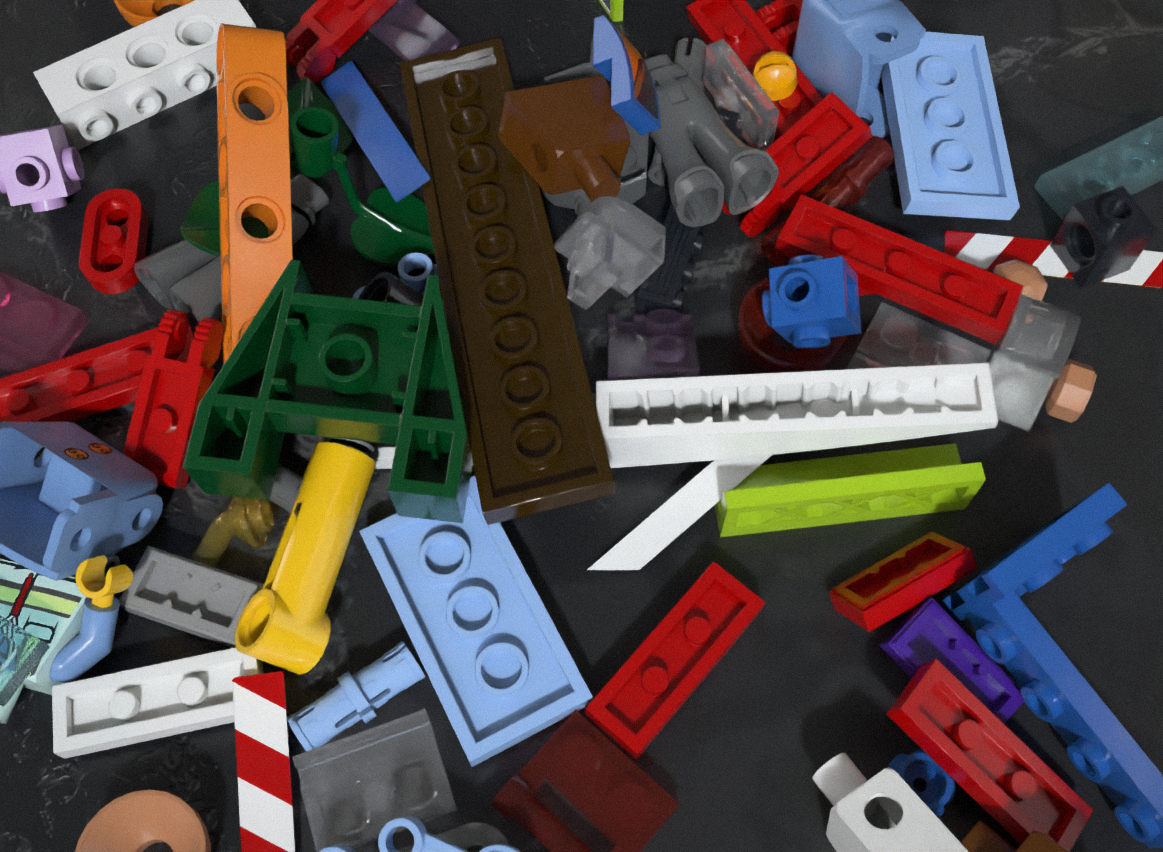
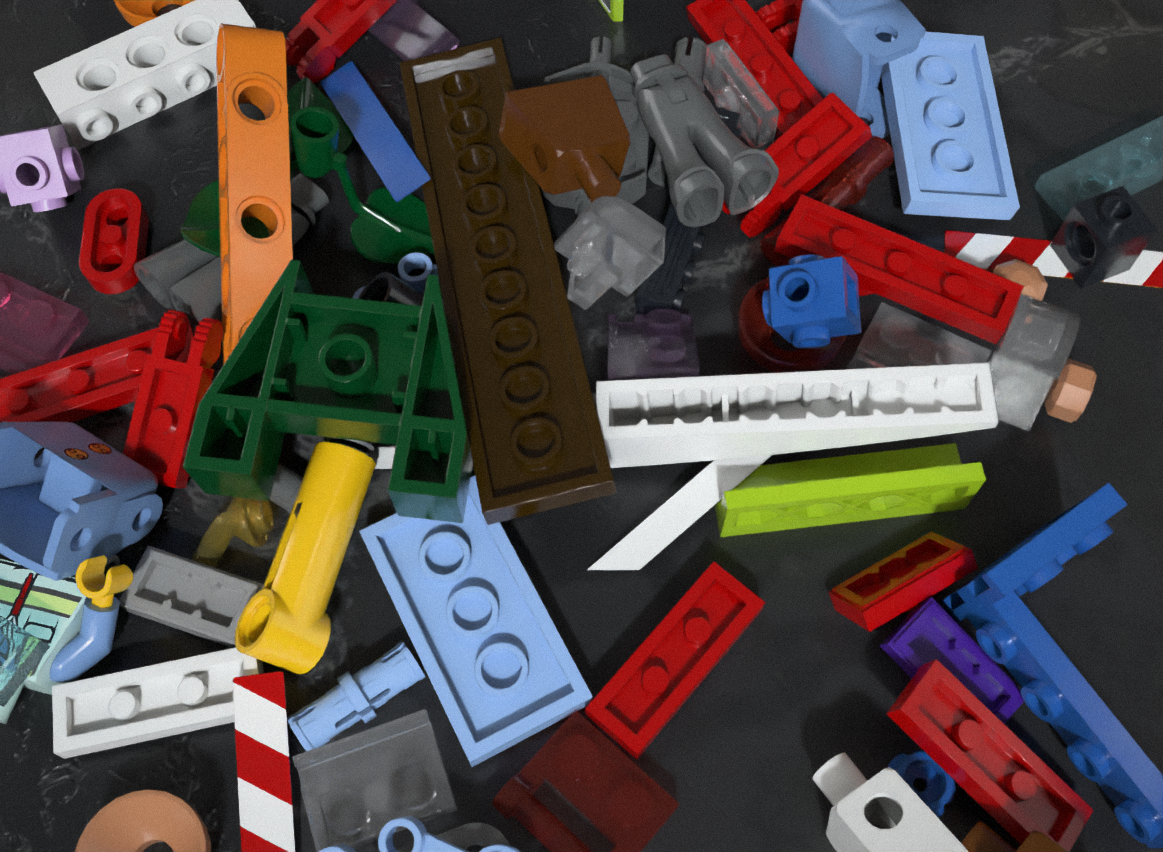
(630, 79): slope -> none
(776, 75): light orange hinge -> none

